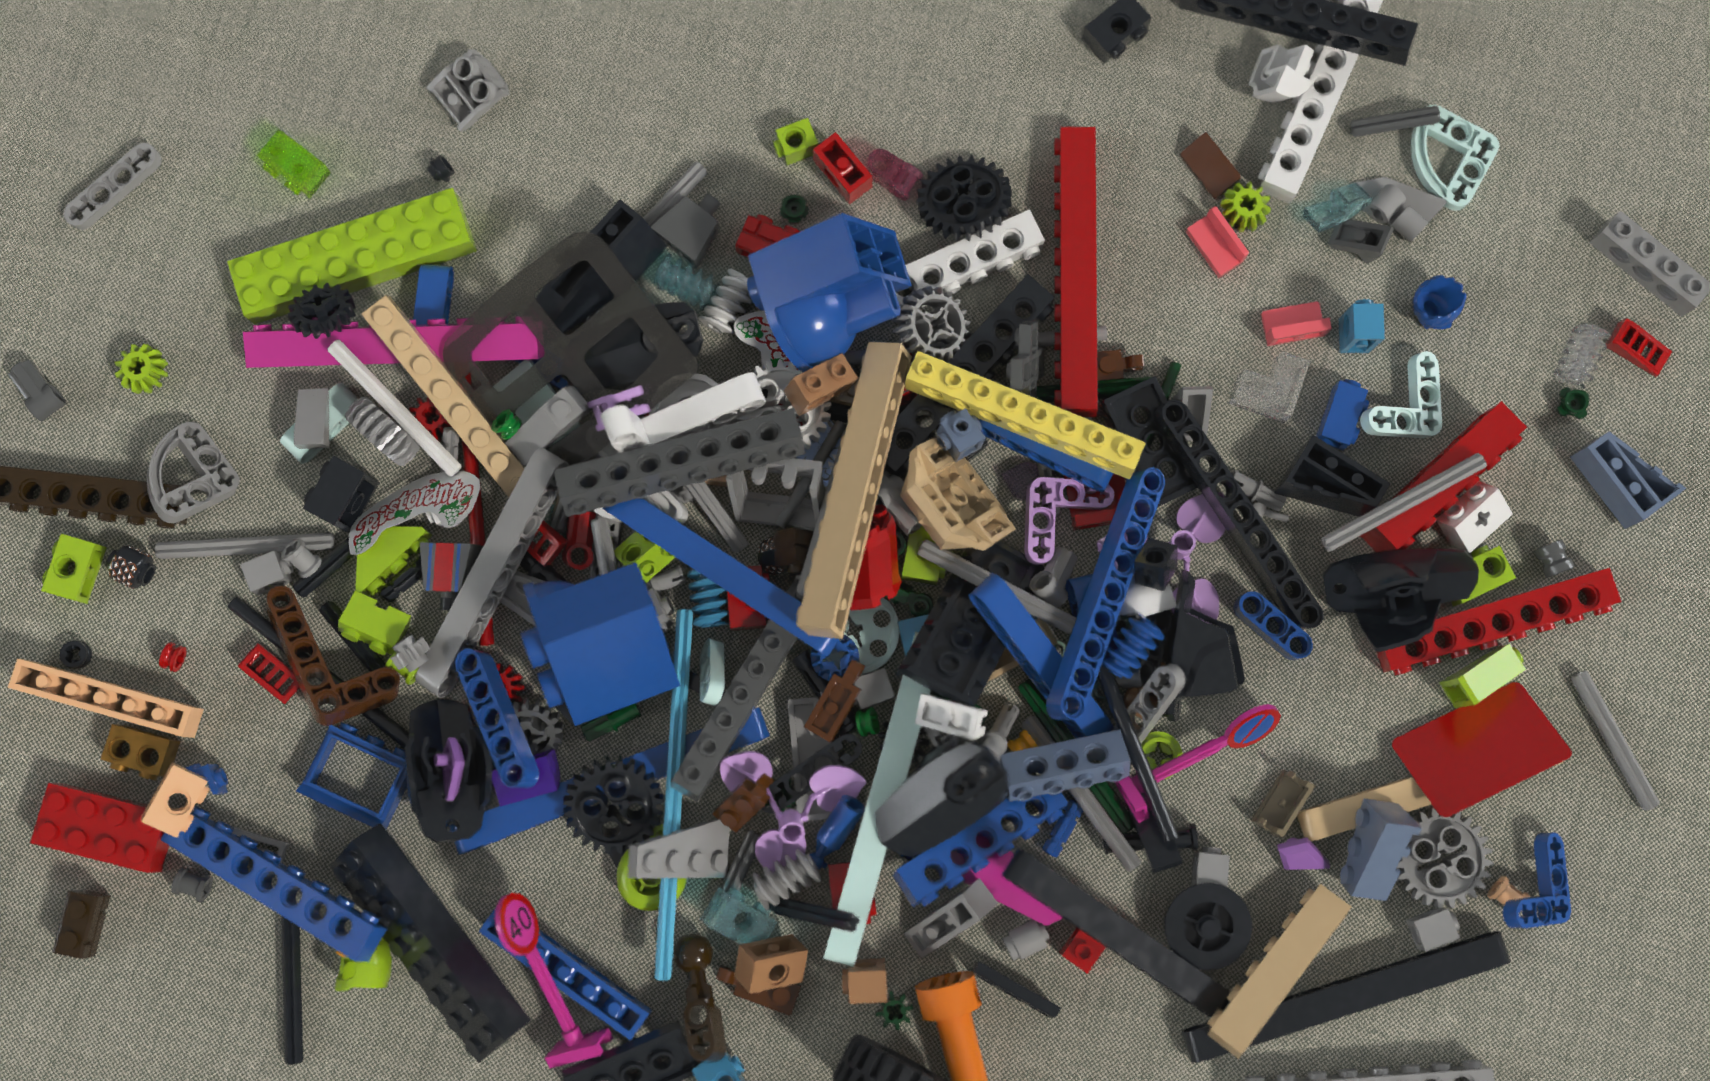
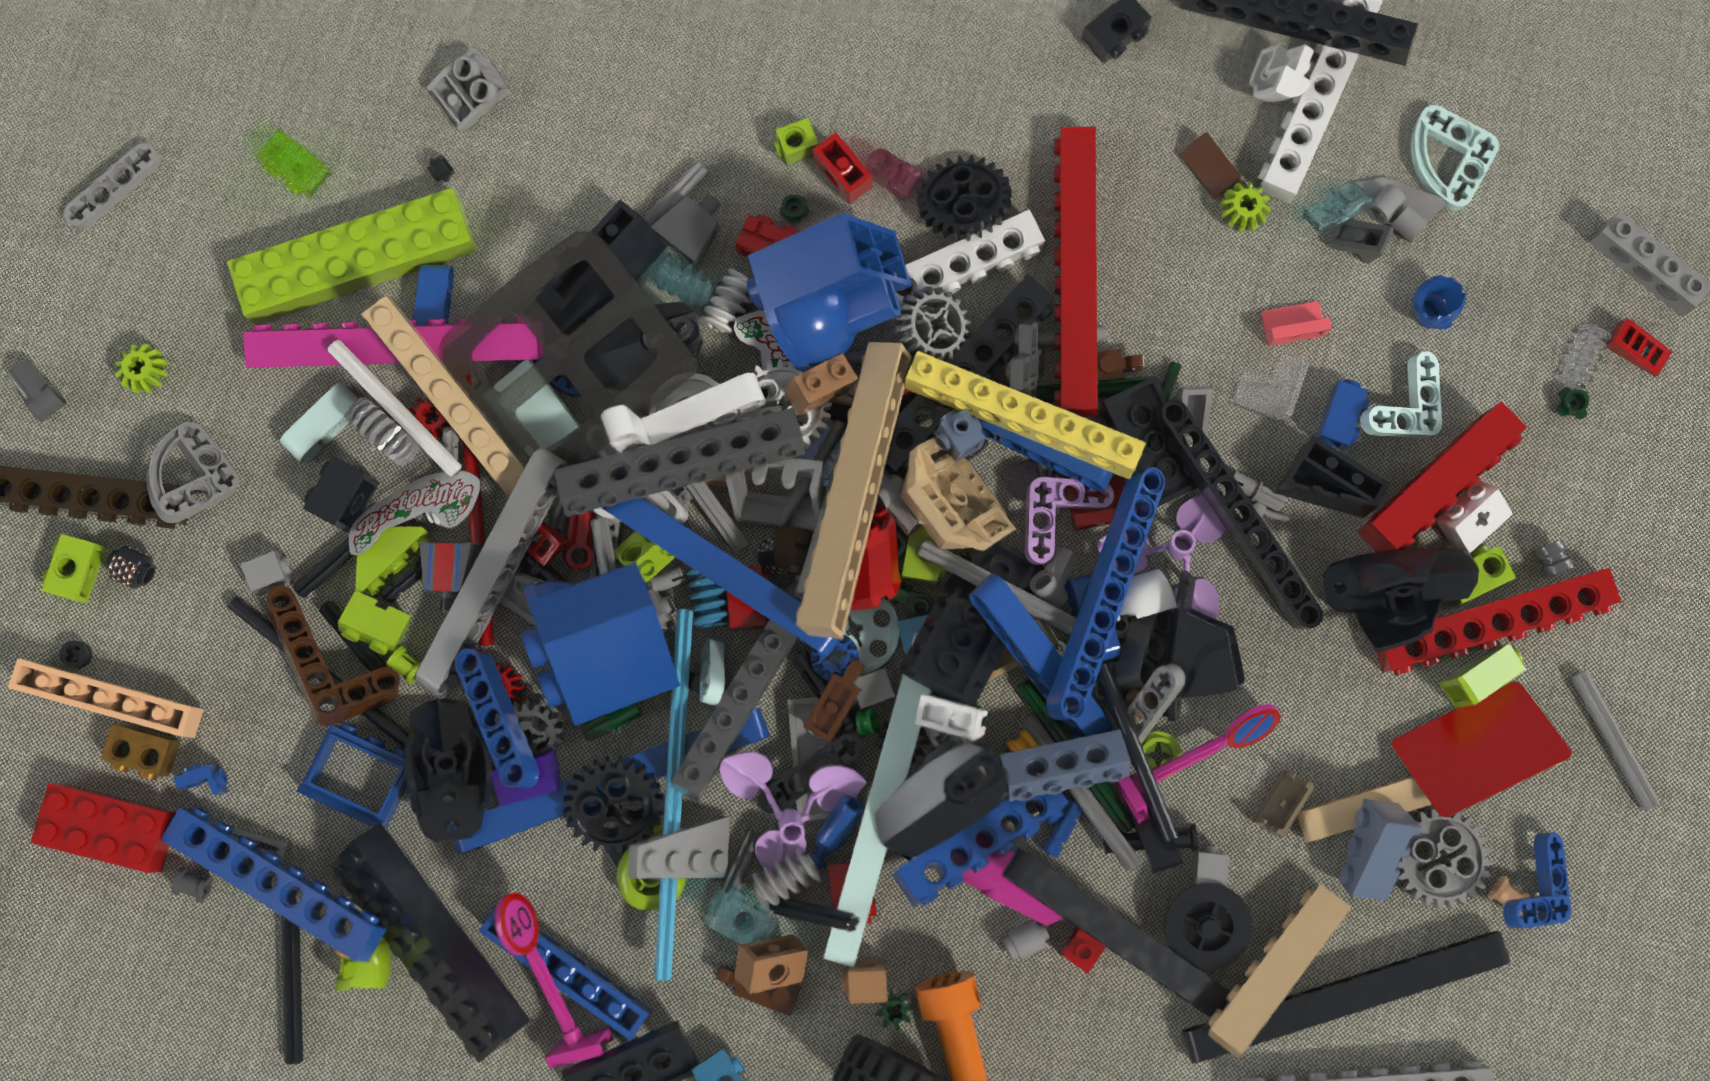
(81, 924): dark brown brick -> none
(172, 657): red bush -> none
(176, 780): light nougat brick -> none
(240, 546): light grey axle -> none
(246, 663): red slope -> none
(301, 558): light grey bush -> none
(312, 419): light grey slope -> none
(321, 310): black gear -> none
(410, 653): light grey gear -> none
(452, 767): medium lavender piece -> none
(506, 424): green bush -> none
(548, 423): light grey slope -> none
(602, 404): lavender piece -> none
(693, 955): dark brown beam -> none
(743, 802): reddish brown plate -> none
(951, 918): light grey slope -> none
(996, 737): light grey pin -> none
(1015, 990): black tile -> none
(1132, 646): blue piece -> none
(1156, 564): black brick -> none
(1217, 242): coral panel -> none
(1287, 627): blue beam -> none
(1301, 855): medium lavender piece -> none
(1361, 327): dark azure brick -> none
(1395, 121): dark grey axle -> none
(1403, 502): light grey axle -> none
(1433, 928): light grey brick -> none
(1624, 480): sand blue wedge -> none

